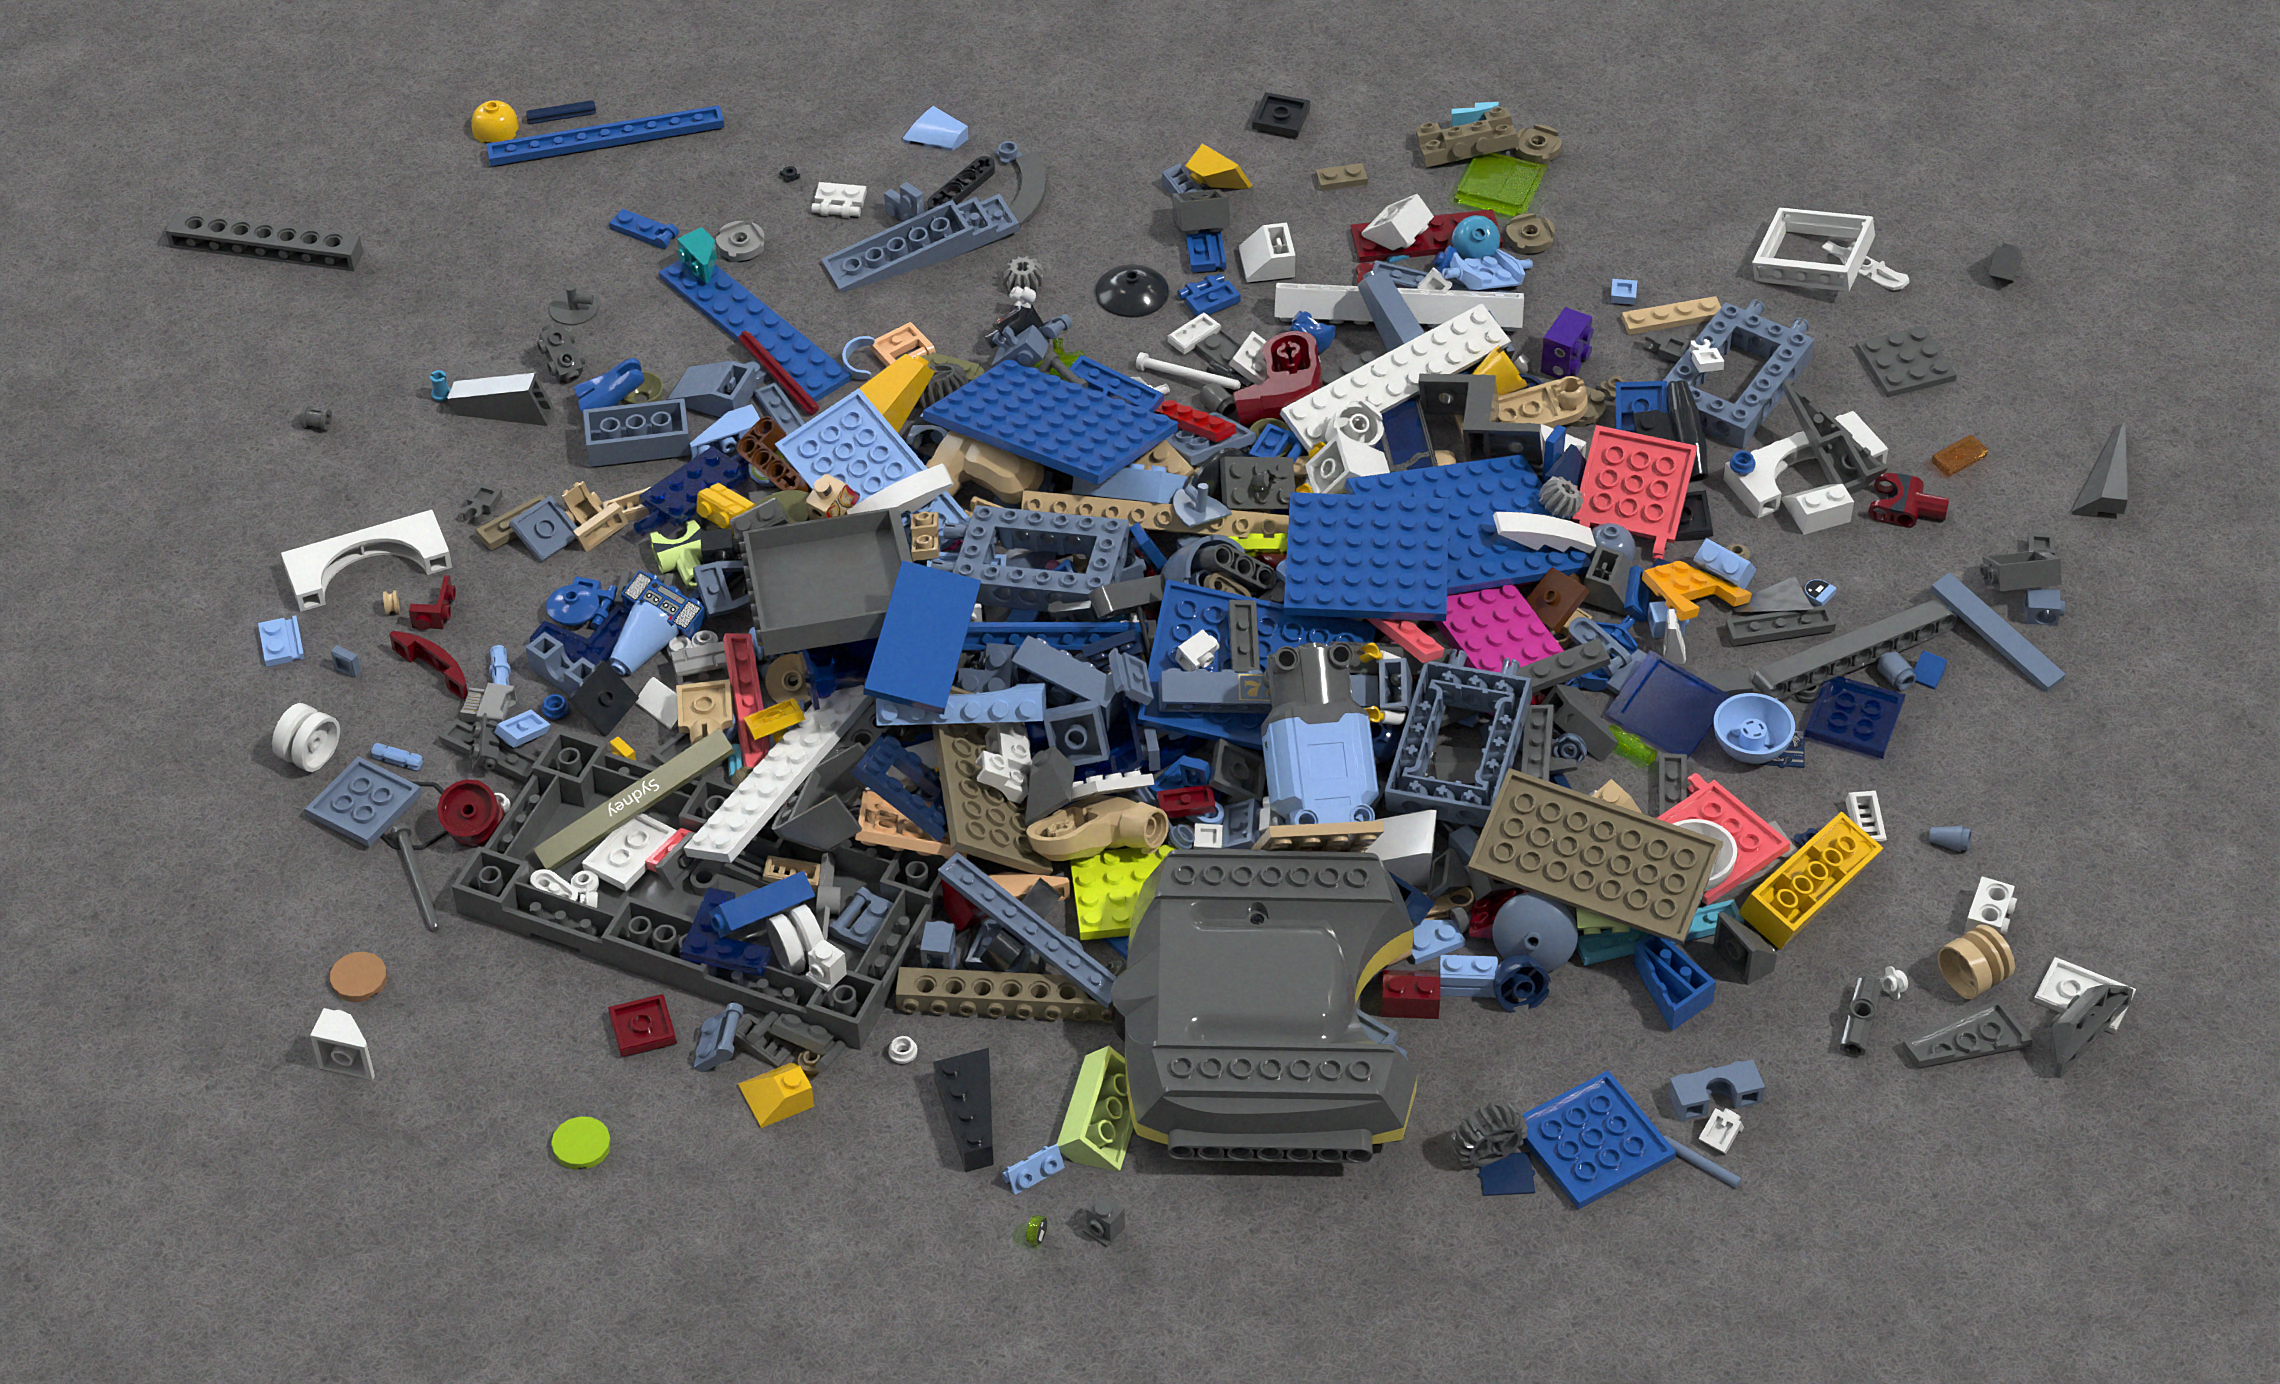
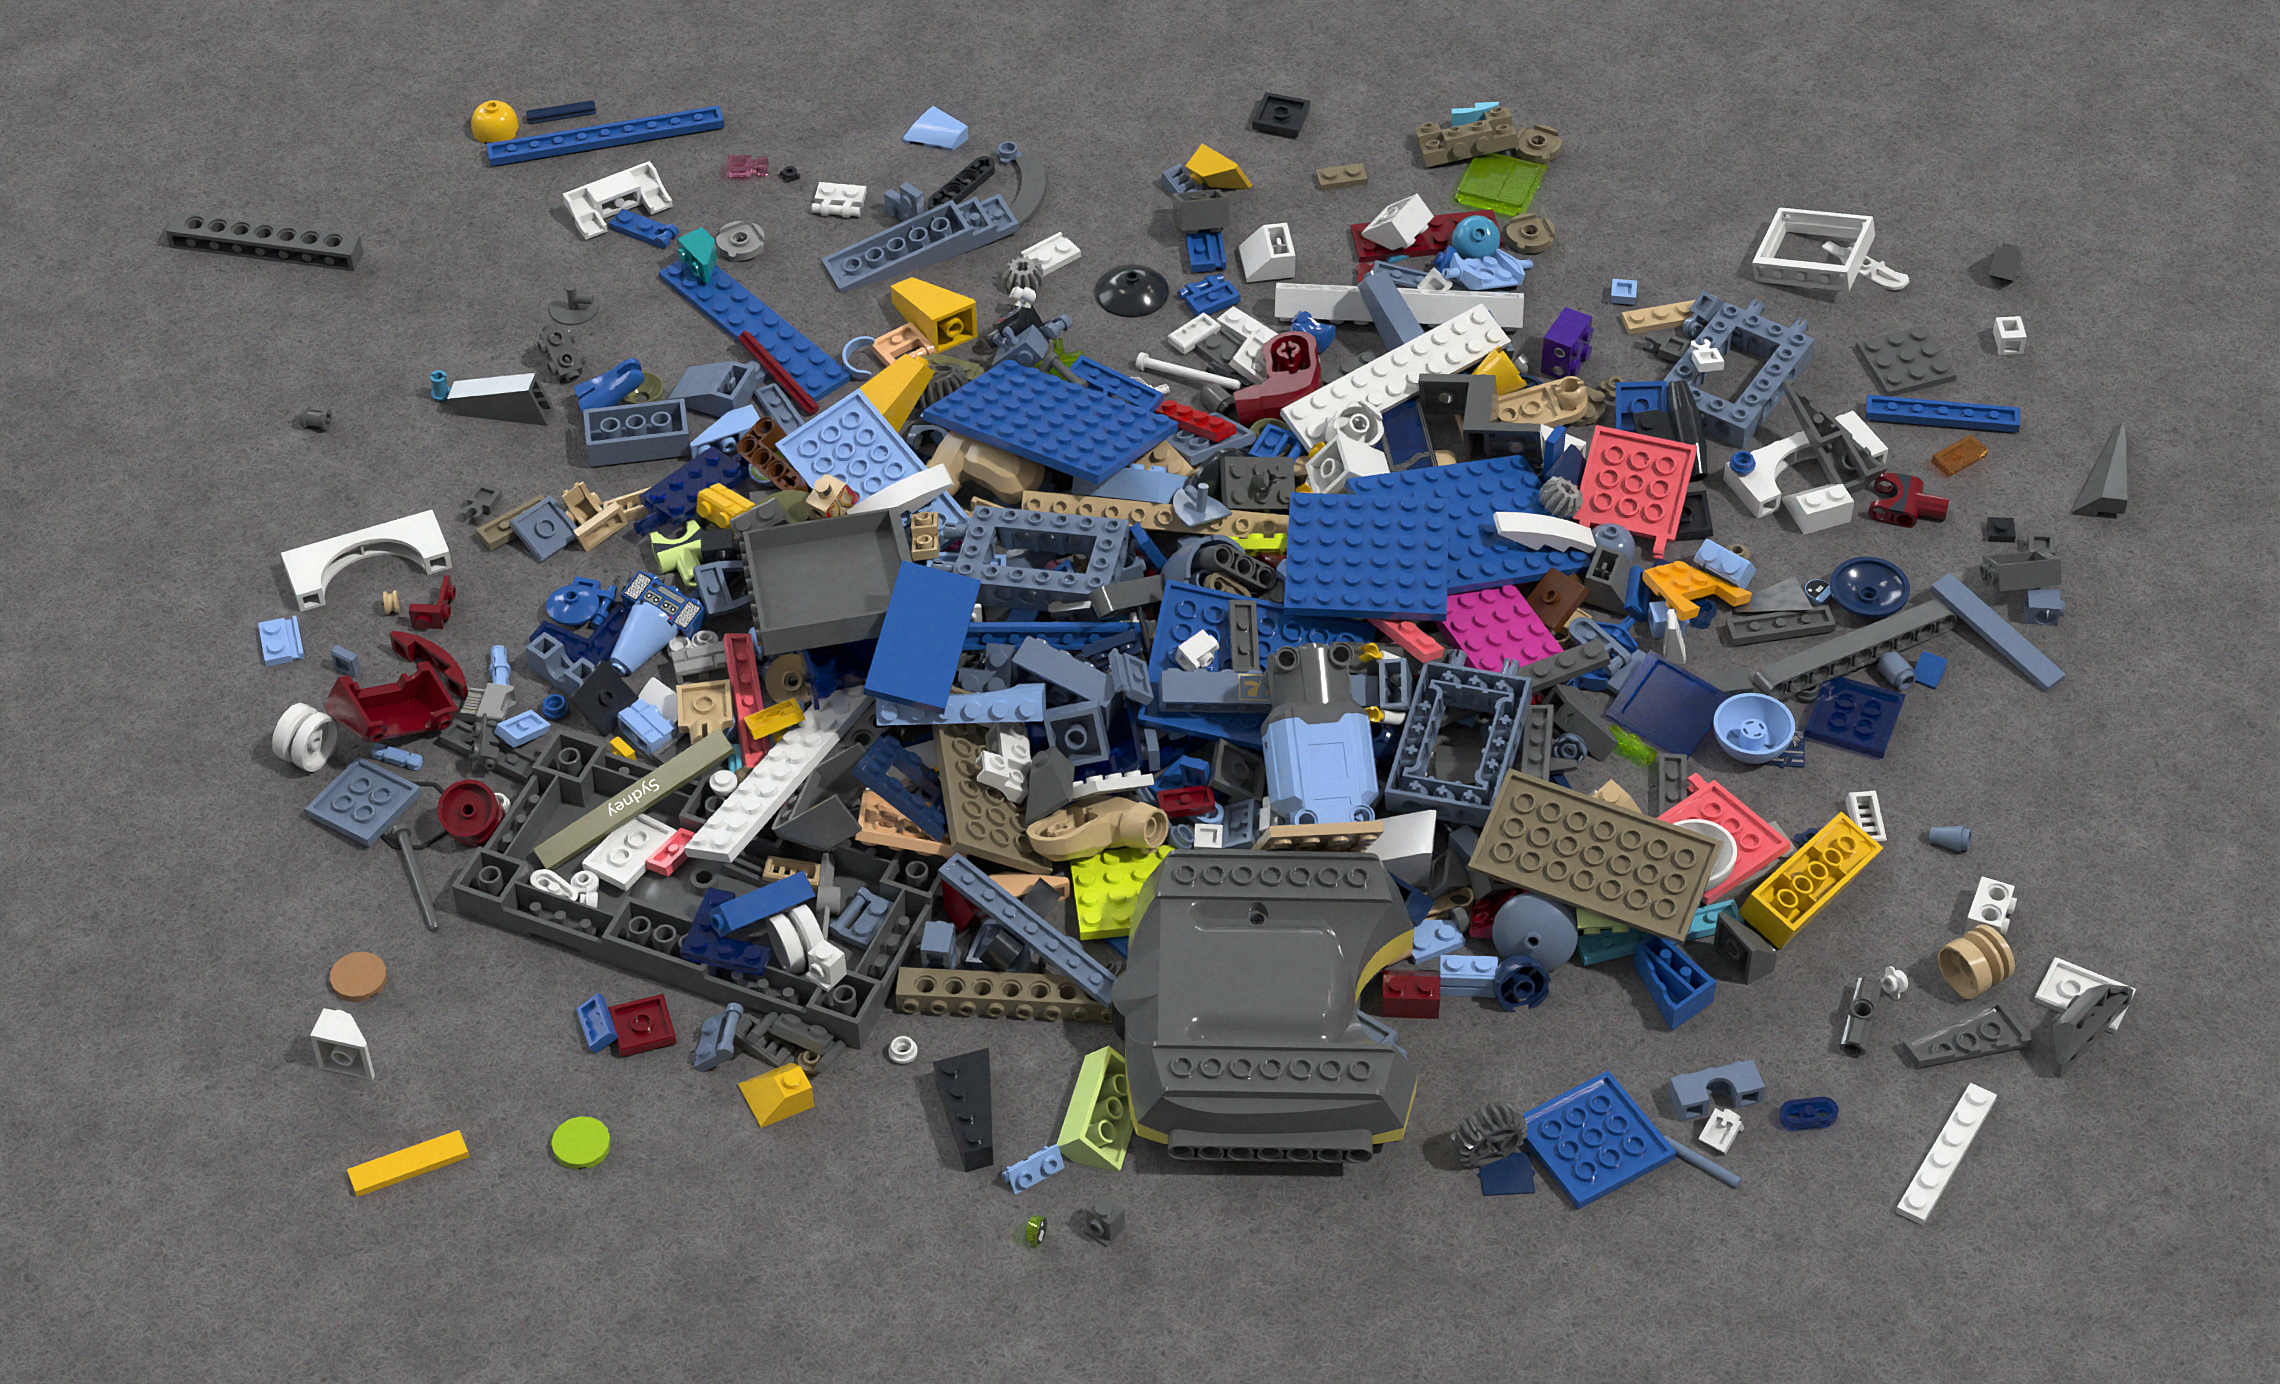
(393, 709): none -> dark red windscreen
(408, 1163): none -> yellow tile
(597, 1023): none -> blue plate
(616, 192): none -> white bracket
(646, 726): none -> light blue brick
(676, 864): dark grey plate -> none
(723, 782): none -> white plate
(743, 166): none -> clear pink plate
(936, 312): none -> yellow slope
(1053, 253): none -> white plate
(1242, 325): none -> white plate
(1703, 308): none -> sand blue plate
(1707, 611): none -> clear blue tile
(1808, 1113): none -> clear blue plate
(1870, 587): none -> dark blue dish
(1942, 413): none -> blue plate
(1946, 1154): none -> white plate
(2001, 529): none -> black plate
(2009, 335): none -> white brick

